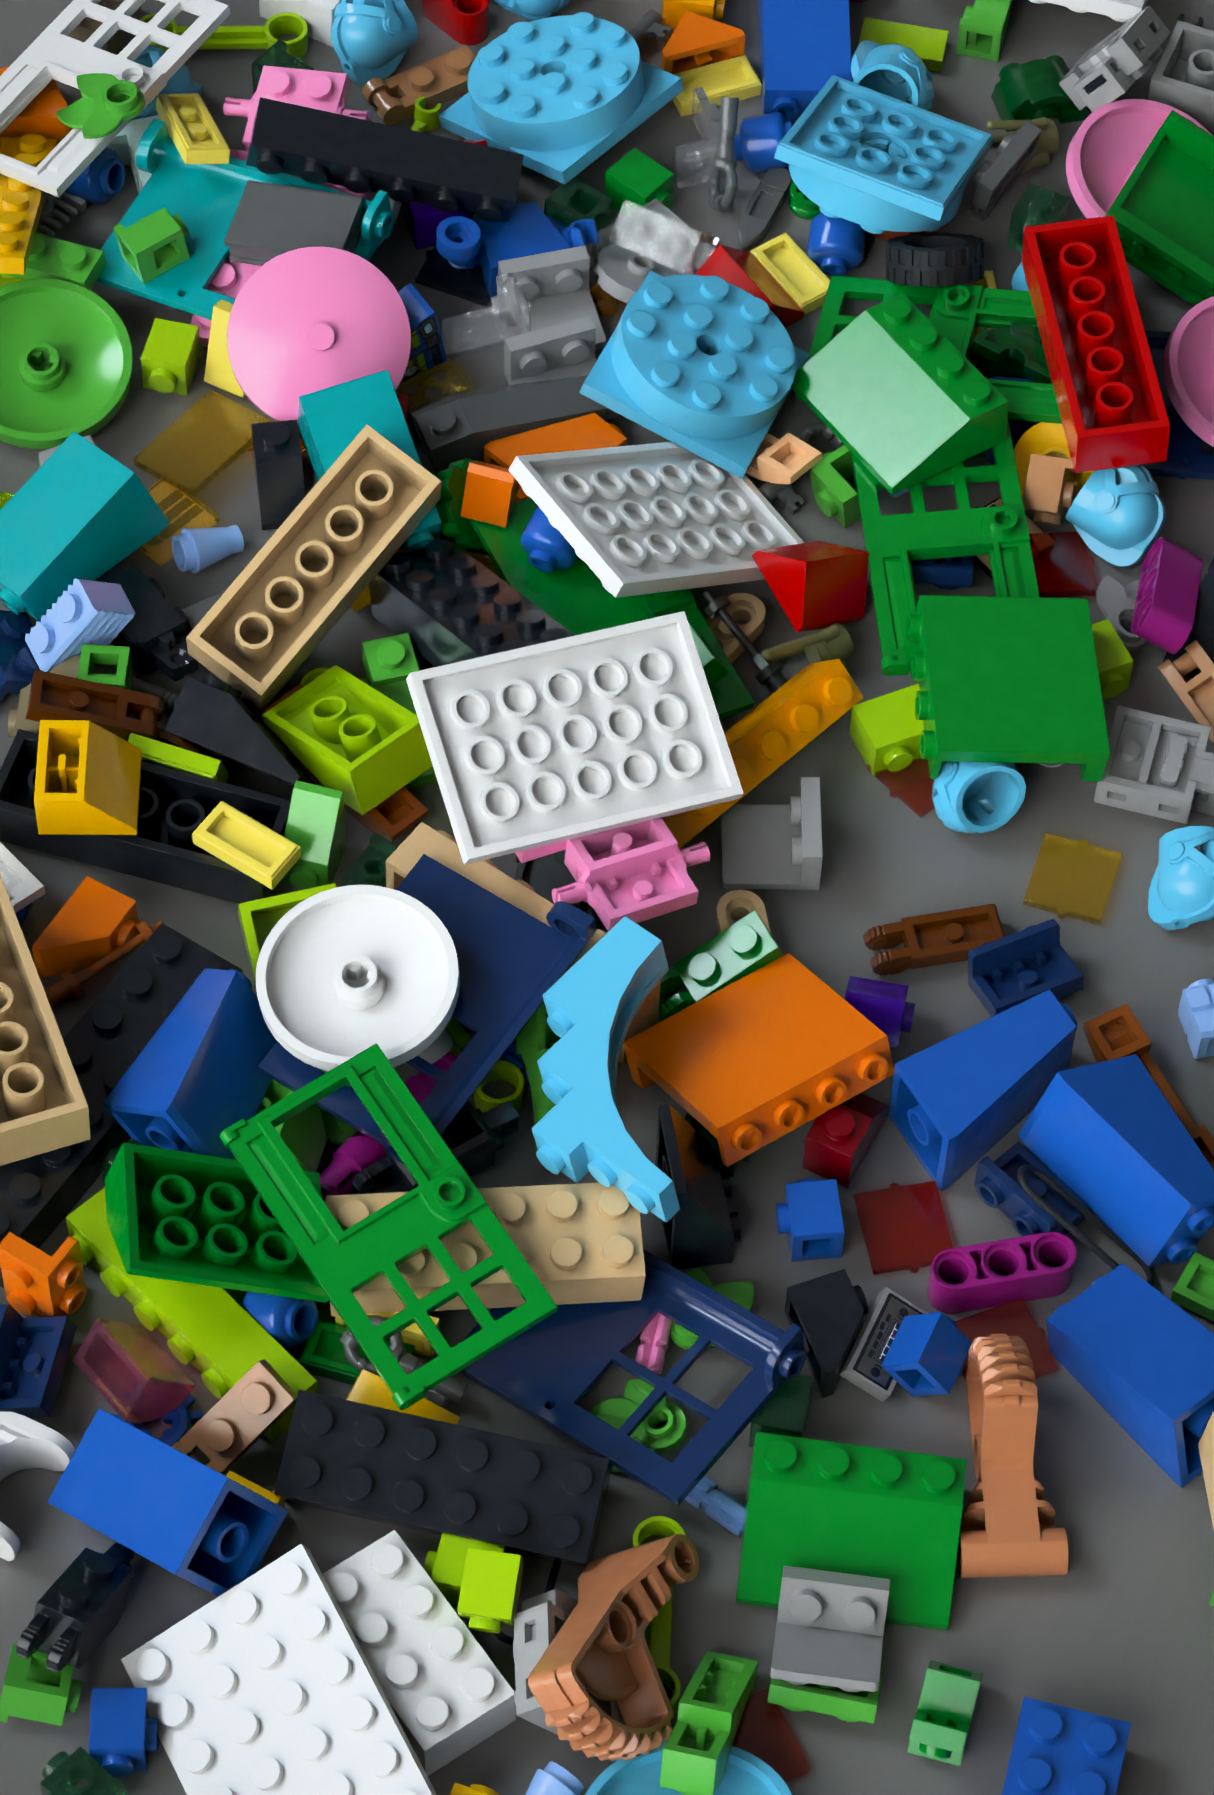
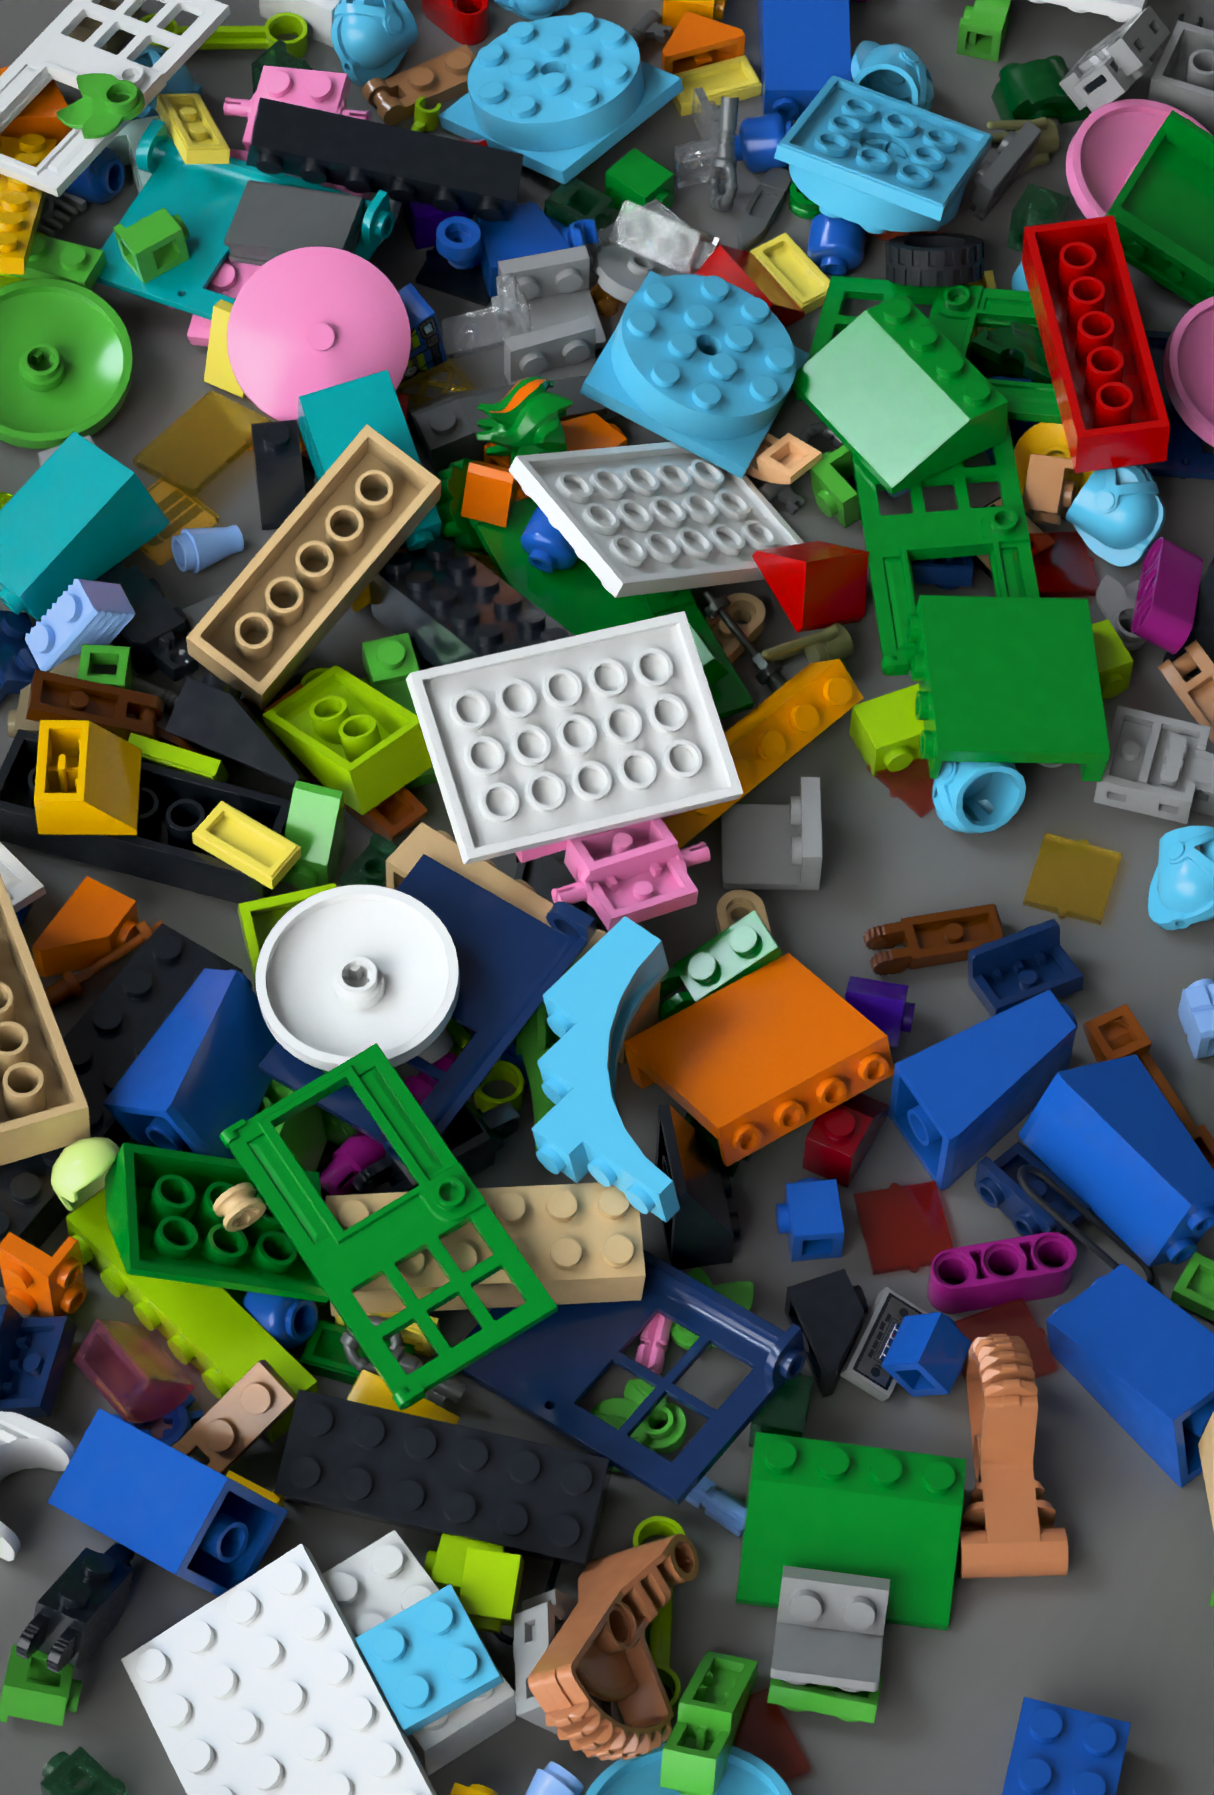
(82, 1170): none -> yellowish green hair
(121, 1730): blue brick -> none
(170, 356): lime brick -> none
(239, 1207): none -> tan bush
(429, 1660): none -> medium azure plate
(525, 420): none -> green hair
(925, 41): lime tile -> none
(944, 1713): brick -> none

